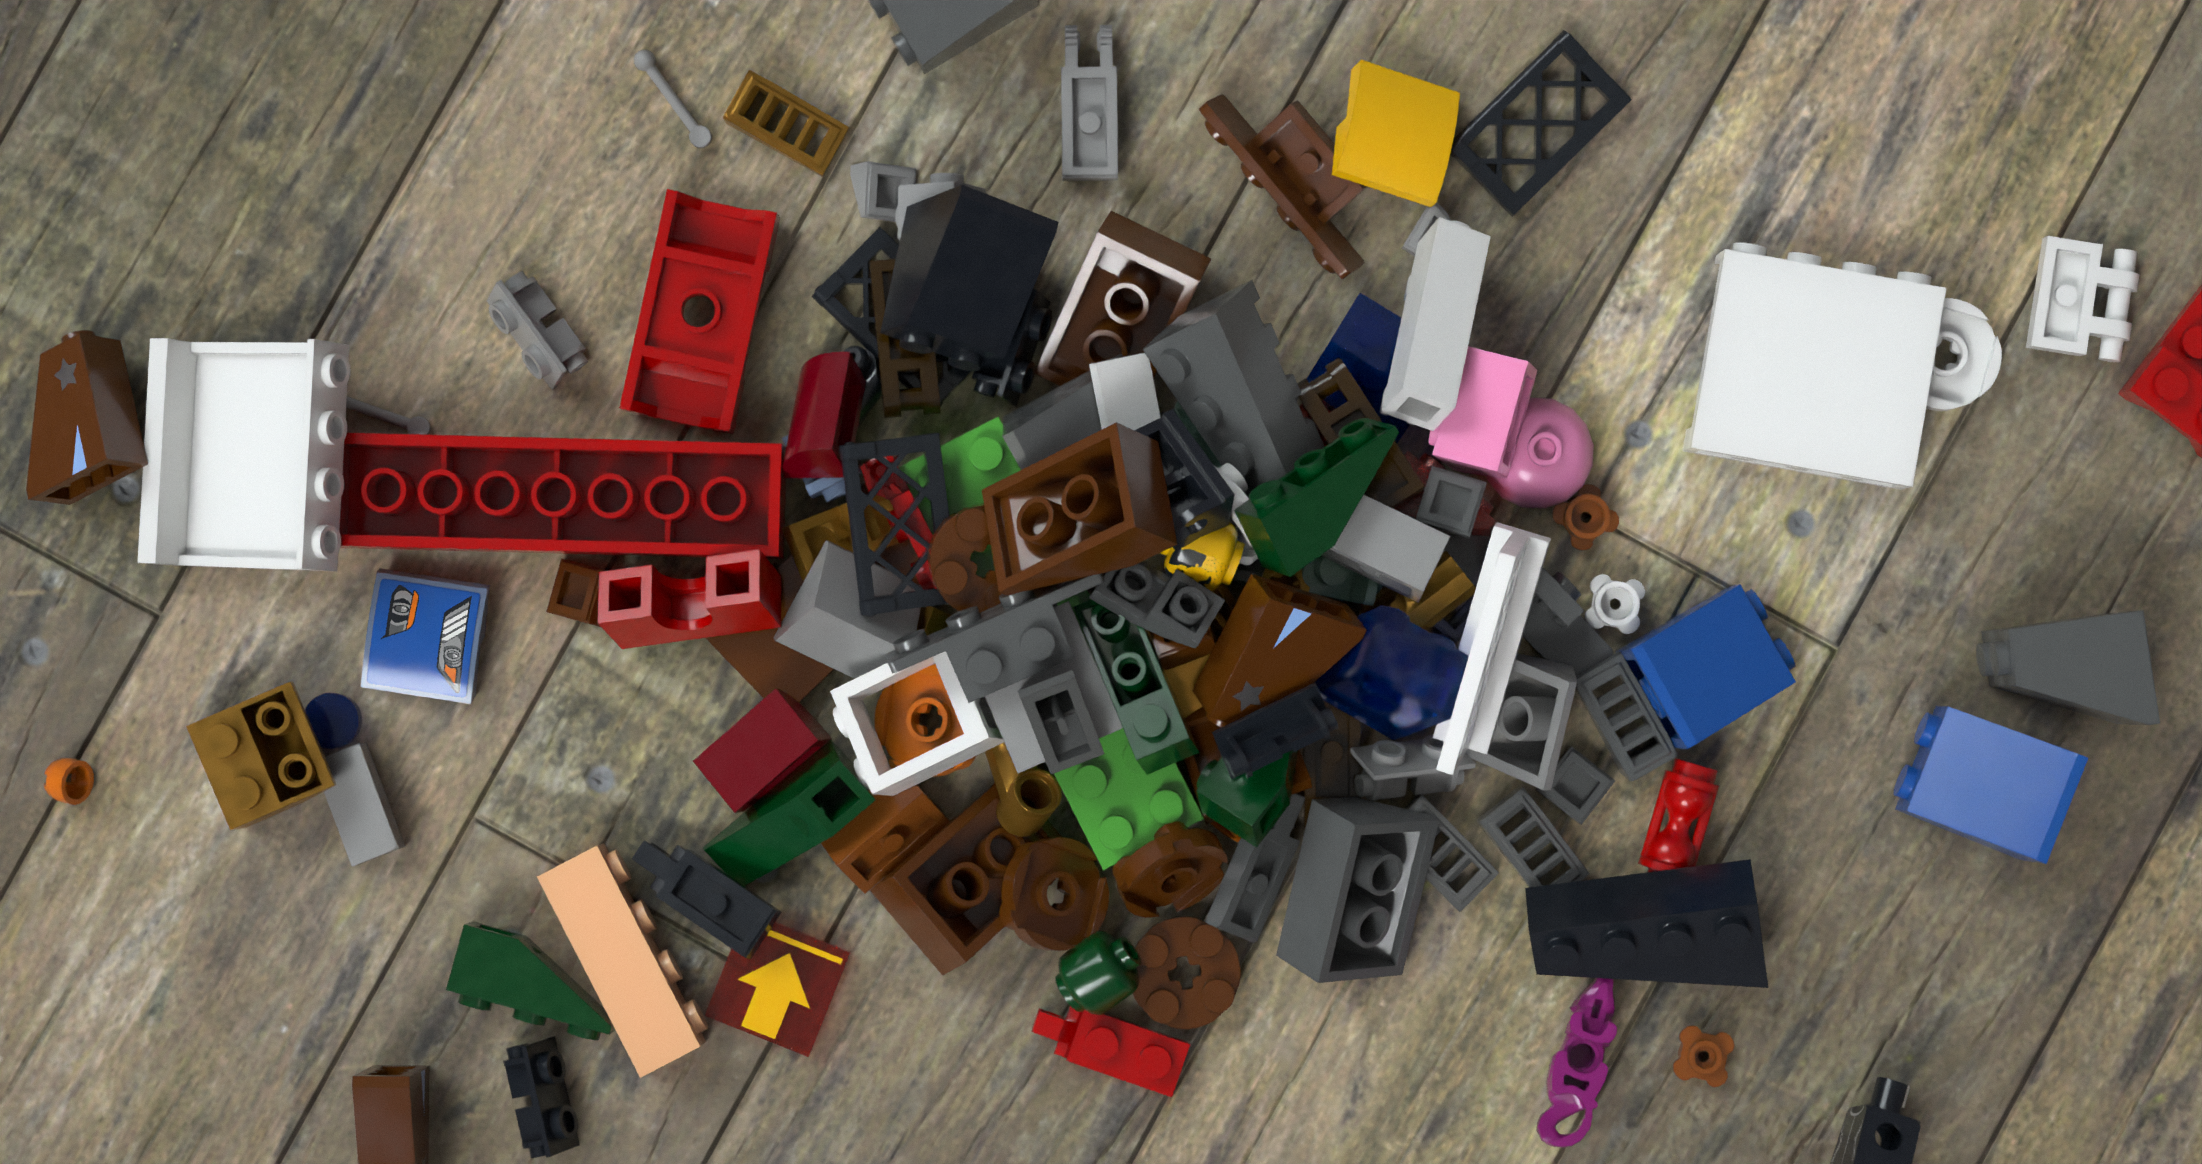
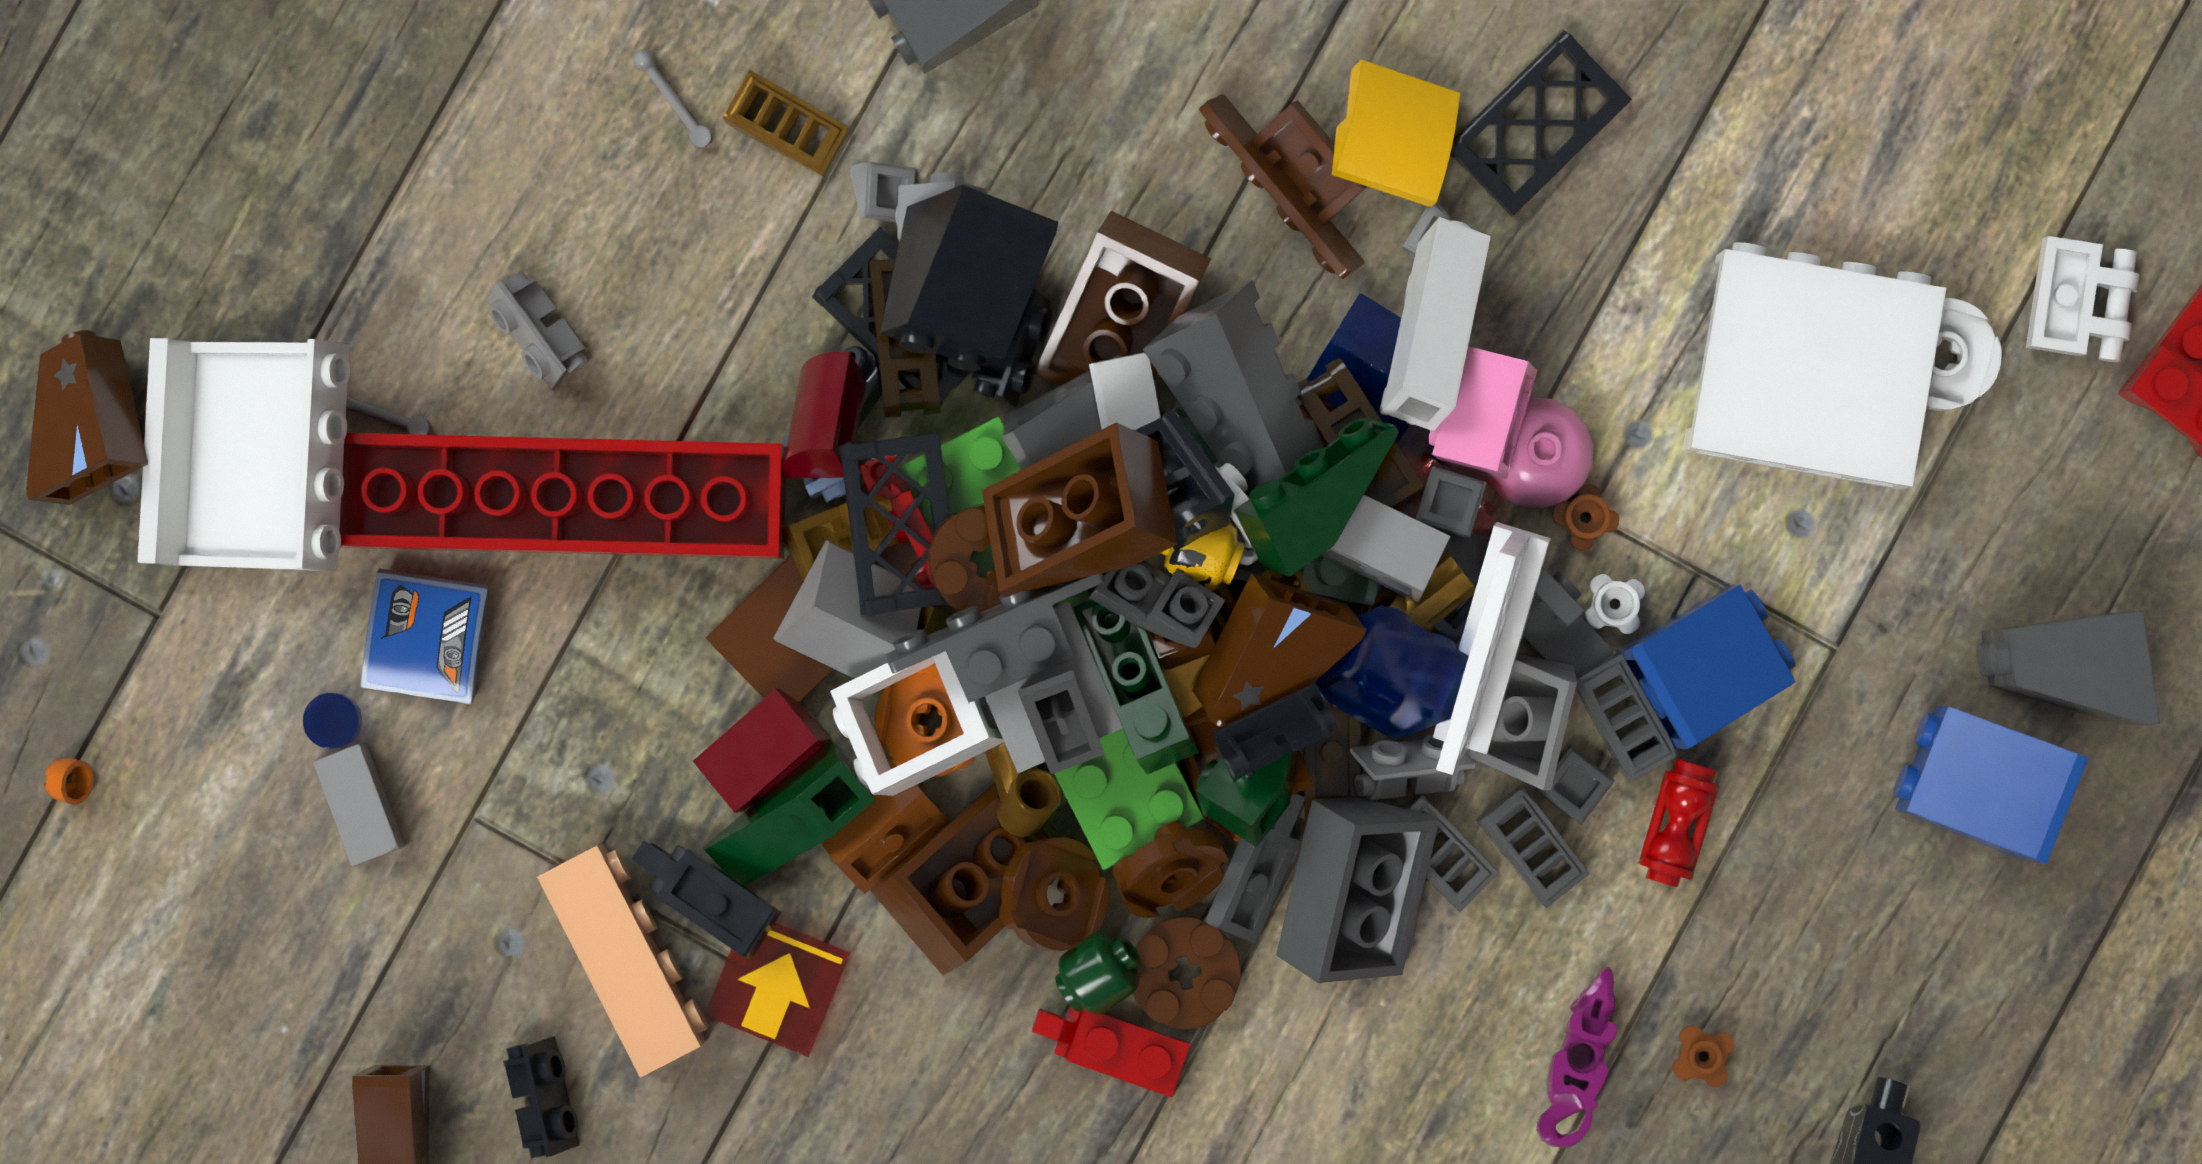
(261, 756): pearl gold slope -> none
(517, 974): dark green slope -> none
(576, 592): reddish brown slope -> none
(651, 609): red arch -> none
(689, 370): red piece -> none
(1089, 111): light grey hinge -> none
(1652, 927): black wedge -> none

